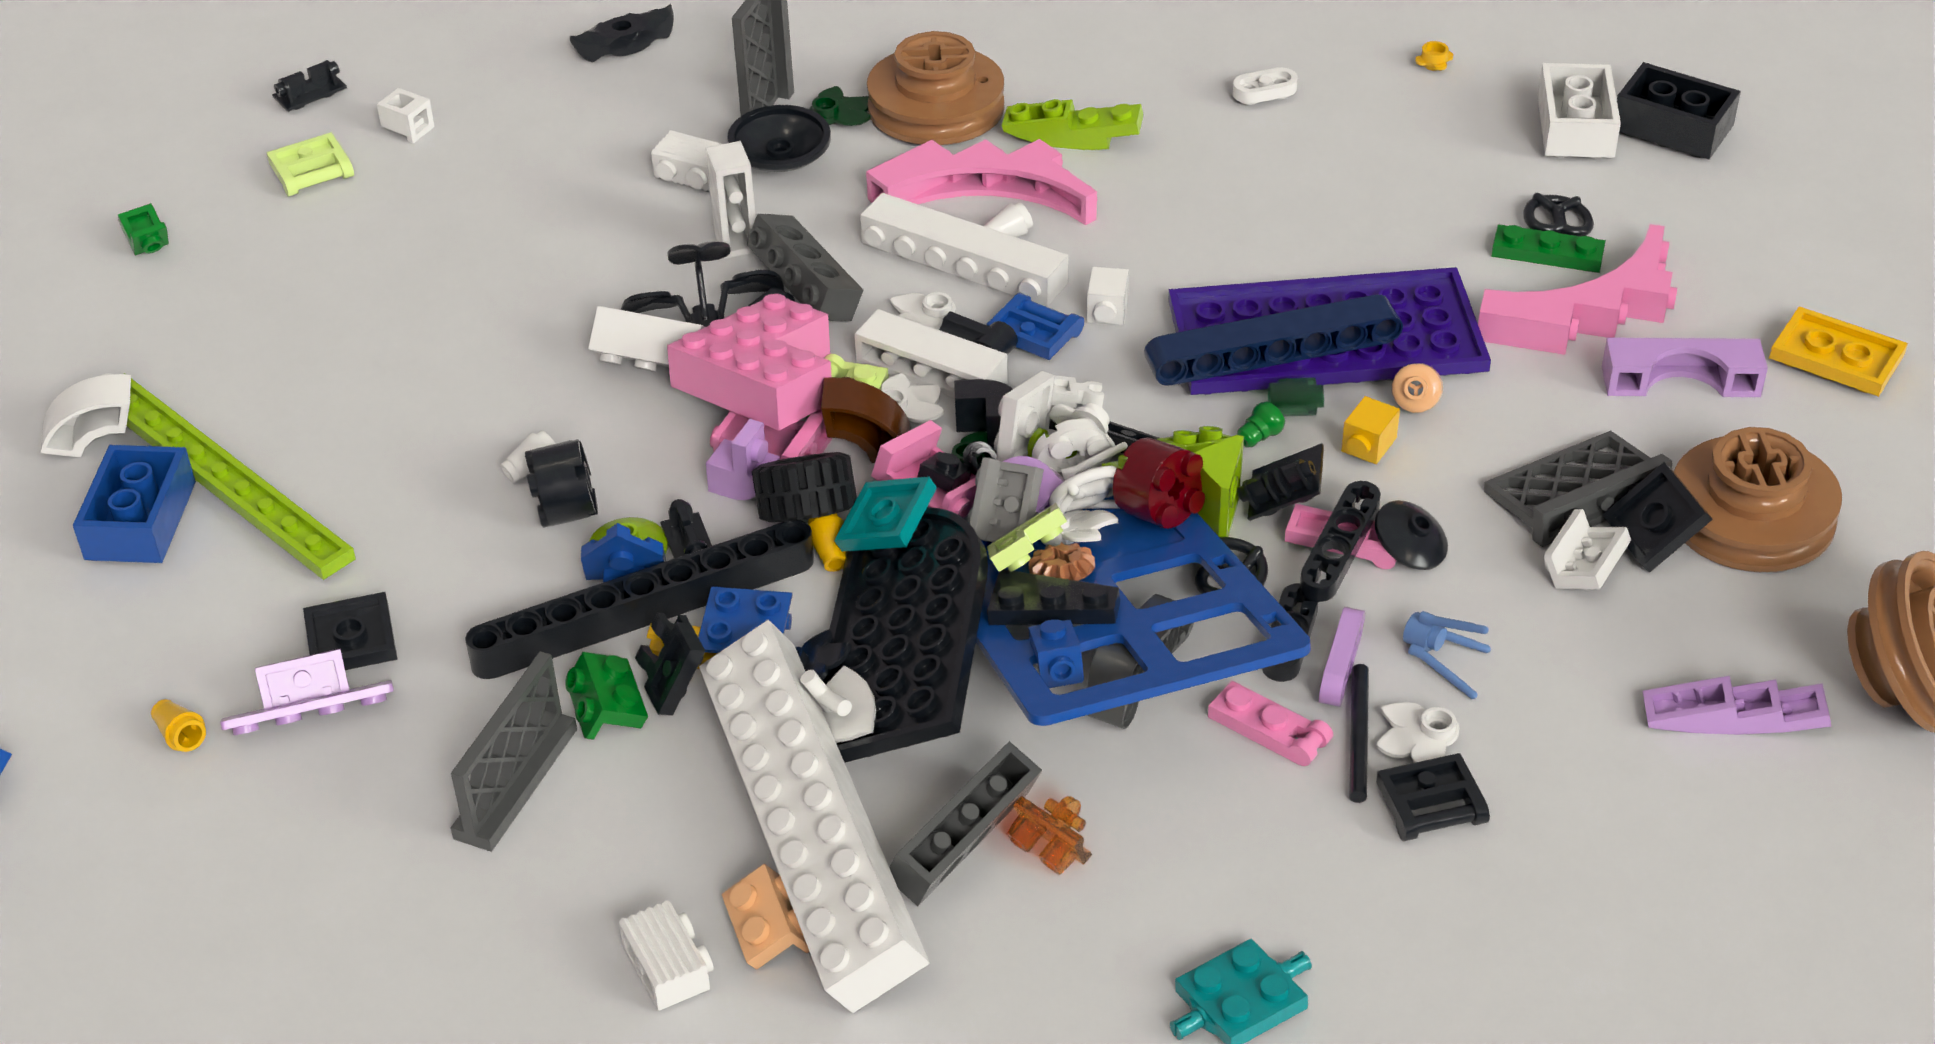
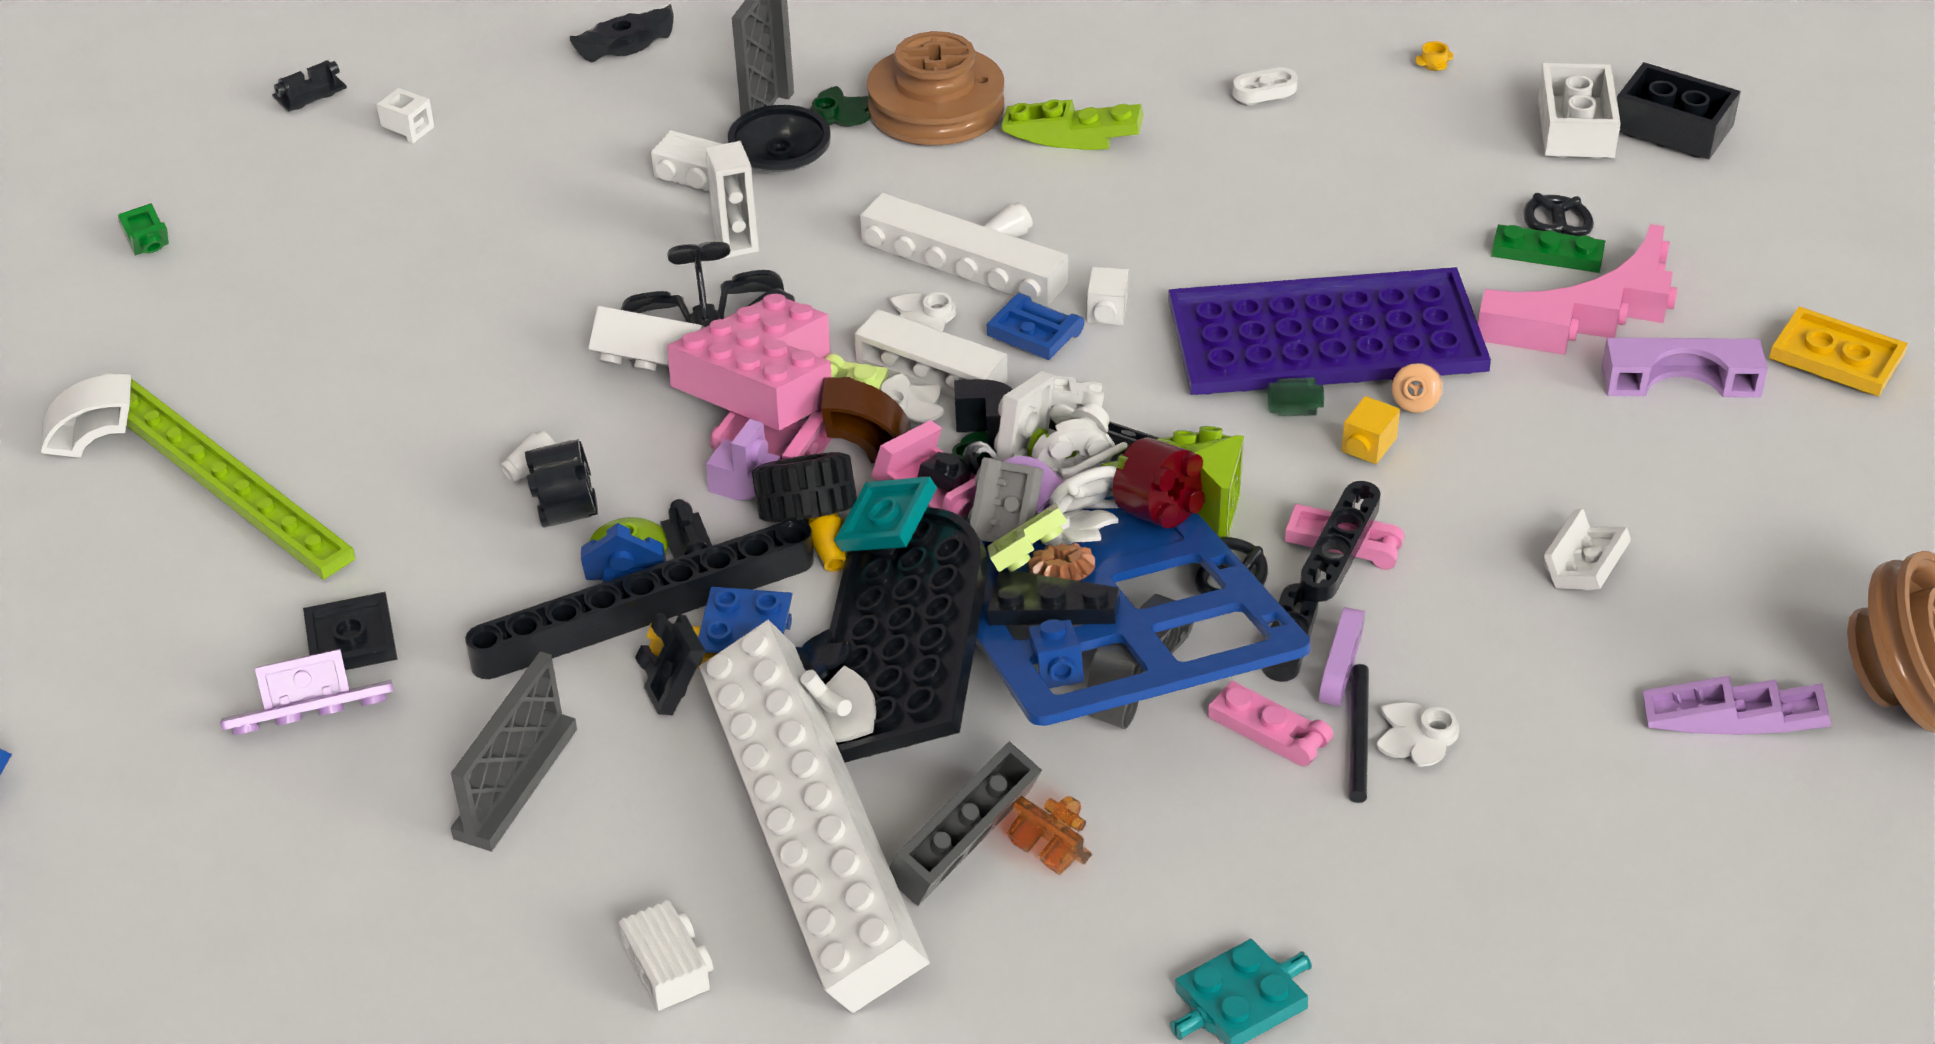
(134, 504): blue brick -> none
(179, 726): yellow cone -> none
(308, 155): yellowish green plate -> none
(604, 693): green bracket -> none
(763, 916): light nougat bracket -> none
(804, 266): dark grey brick -> none
(984, 170): bright pink arch -> none
(996, 336): black piece -> none
(1264, 422): green piece -> none
(1272, 339): dark blue beam -> none
(1283, 483): black hinge -> none
(1411, 535): black dish -> none
(1428, 633): medium blue plant -> none
(1432, 784): black plate -> none
(1593, 497): dark grey fence -> none
(1658, 516): black plate -> none
(1766, 498): medium nougat wheel -> none

